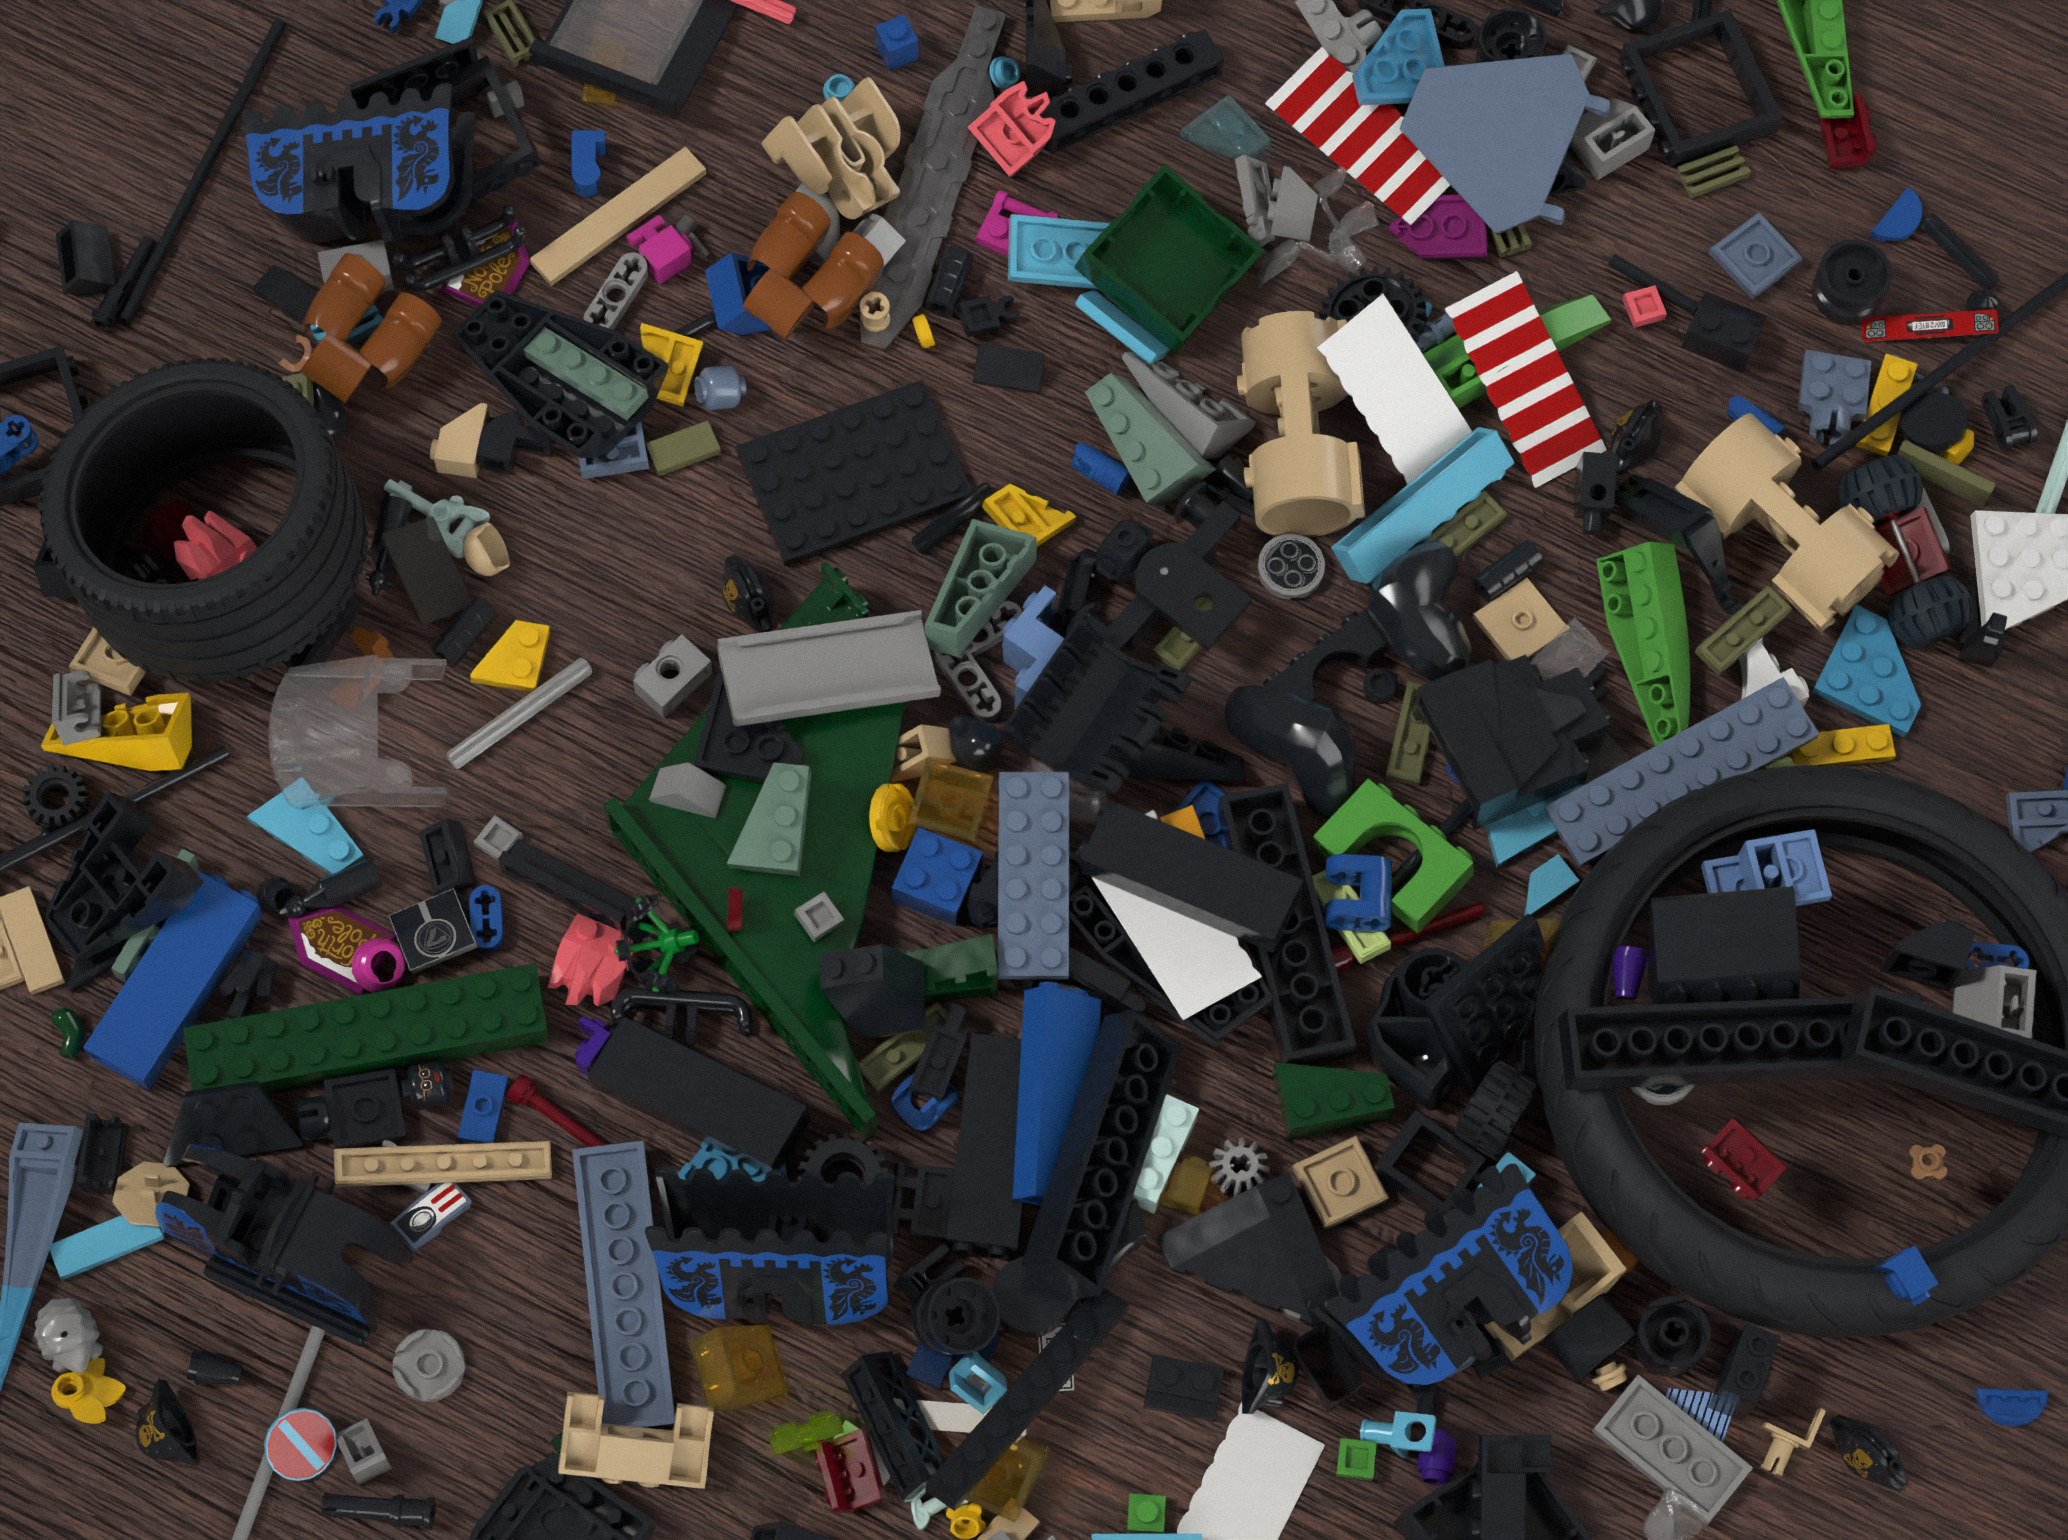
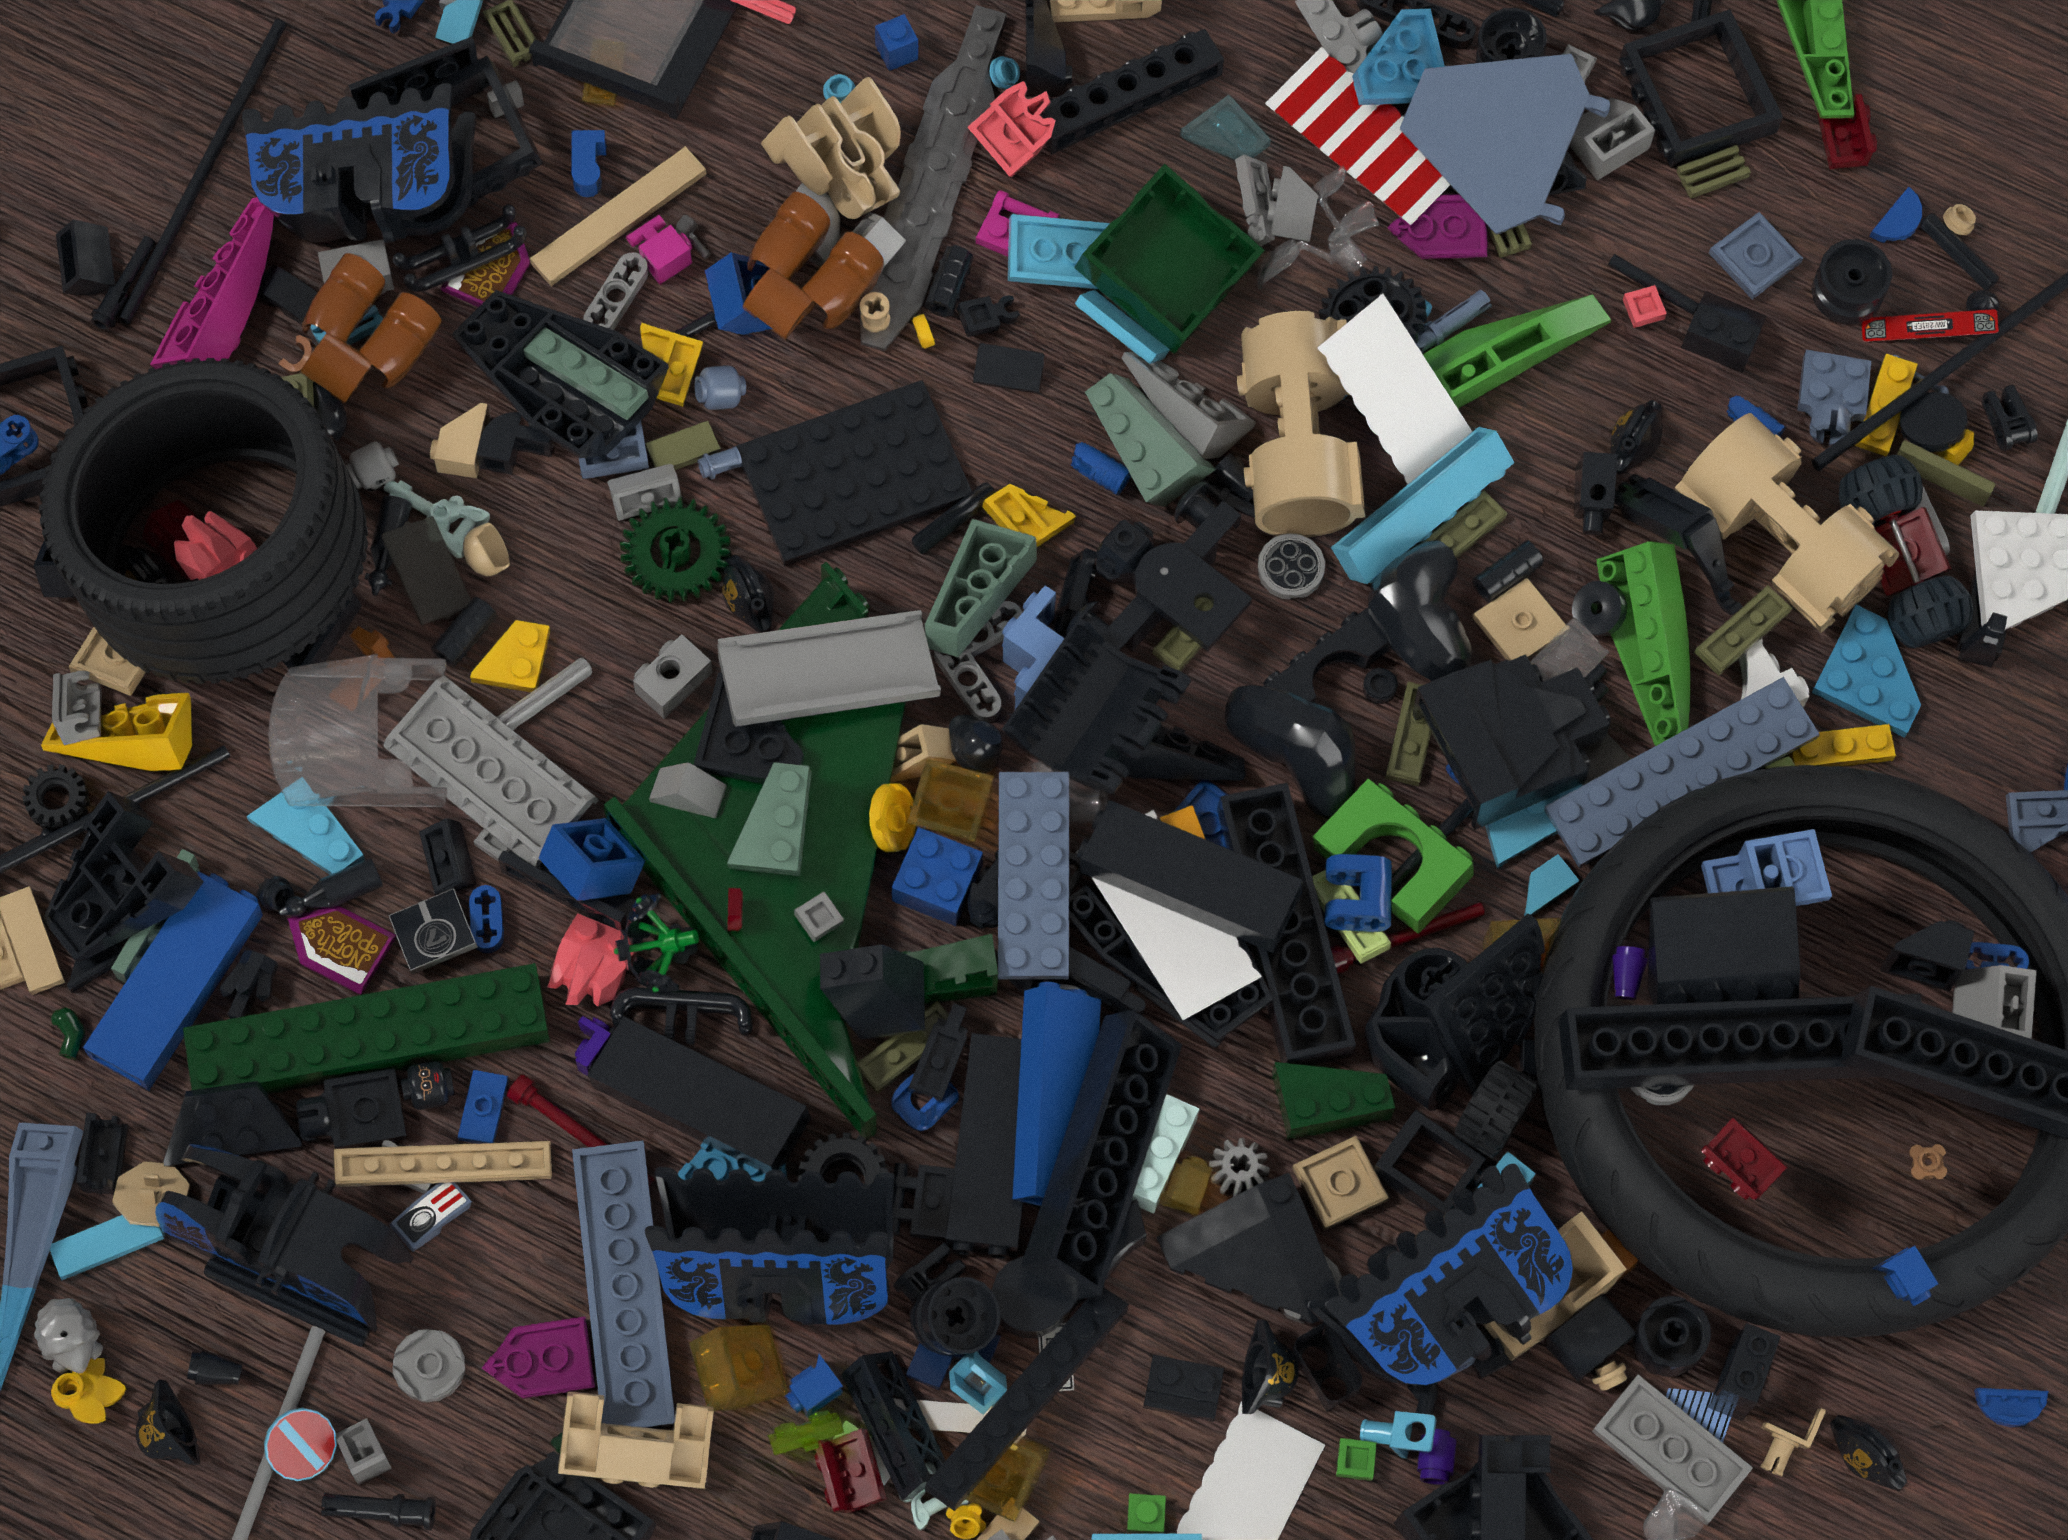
(224, 297): none -> dark pink wedge
(362, 964): dark pink piece -> none
(372, 466): none -> light grey head
(487, 769): none -> light grey ladder
(544, 1359): none -> magenta tile
(591, 859): none -> blue brick
(641, 488): none -> light grey slope
(675, 526): none -> dark green gear
(719, 462): none -> sand blue pin
(813, 1388): none -> blue window
(1535, 391): red sticker -> none
(1613, 611): none -> black piece
(1959, 219): none -> tan plate

